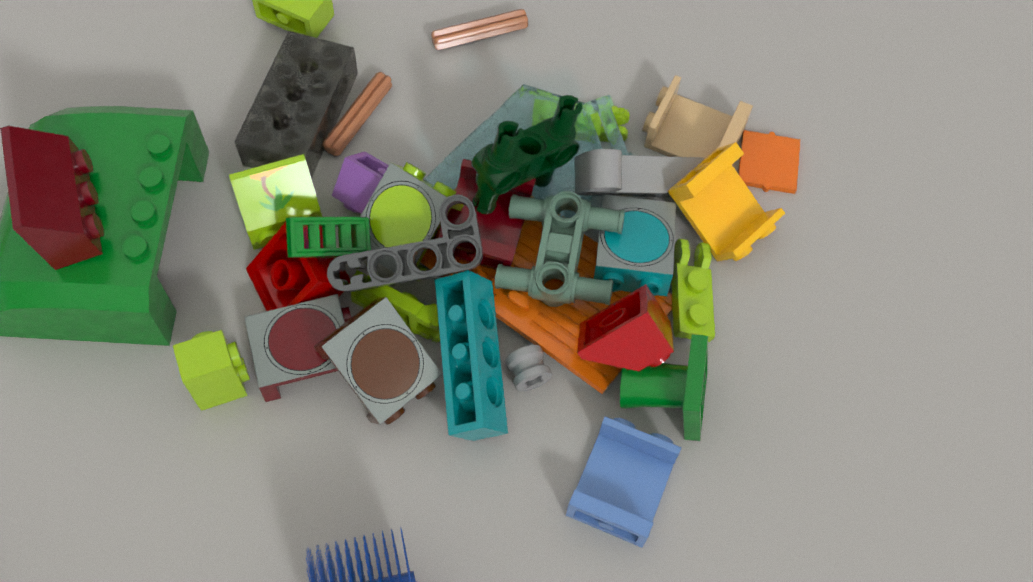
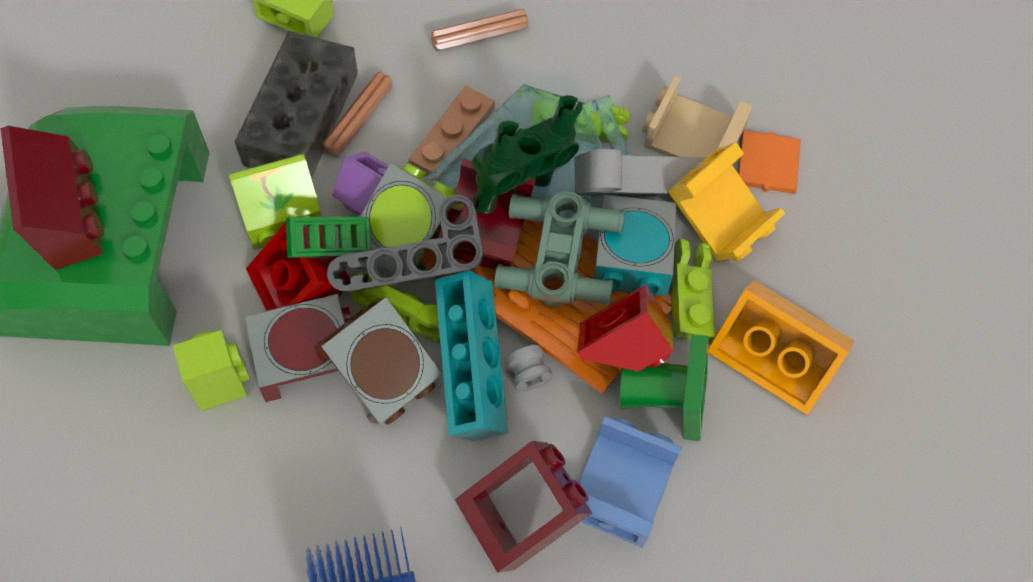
(454, 126): none -> nougat plate
(489, 525): none -> dark red window
(780, 346): none -> light orange slope

